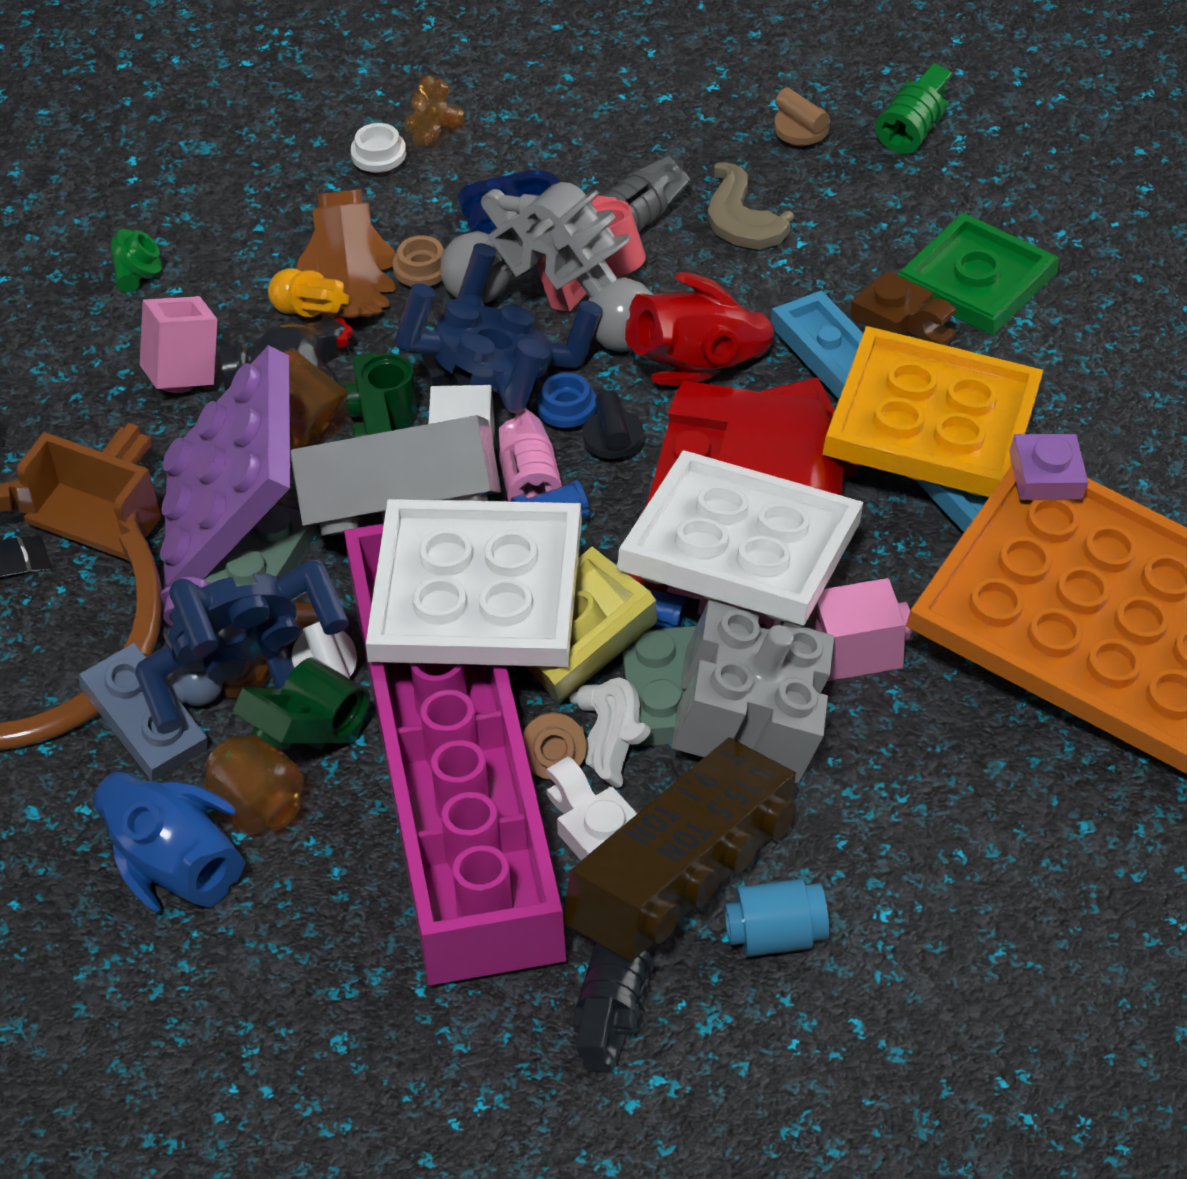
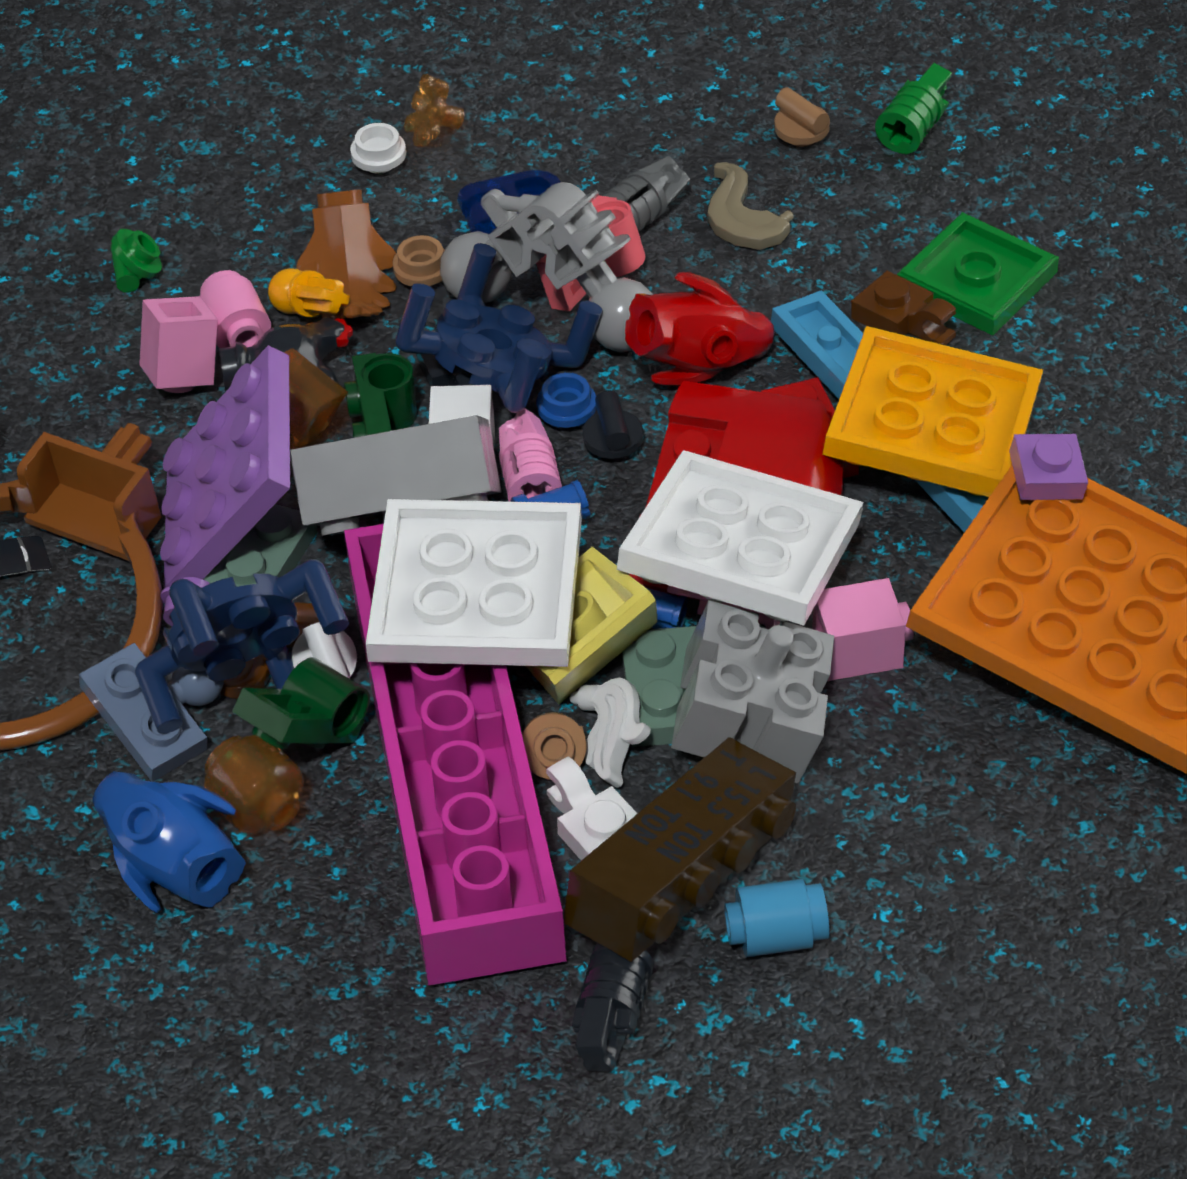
(236, 307): none -> bright pink brick

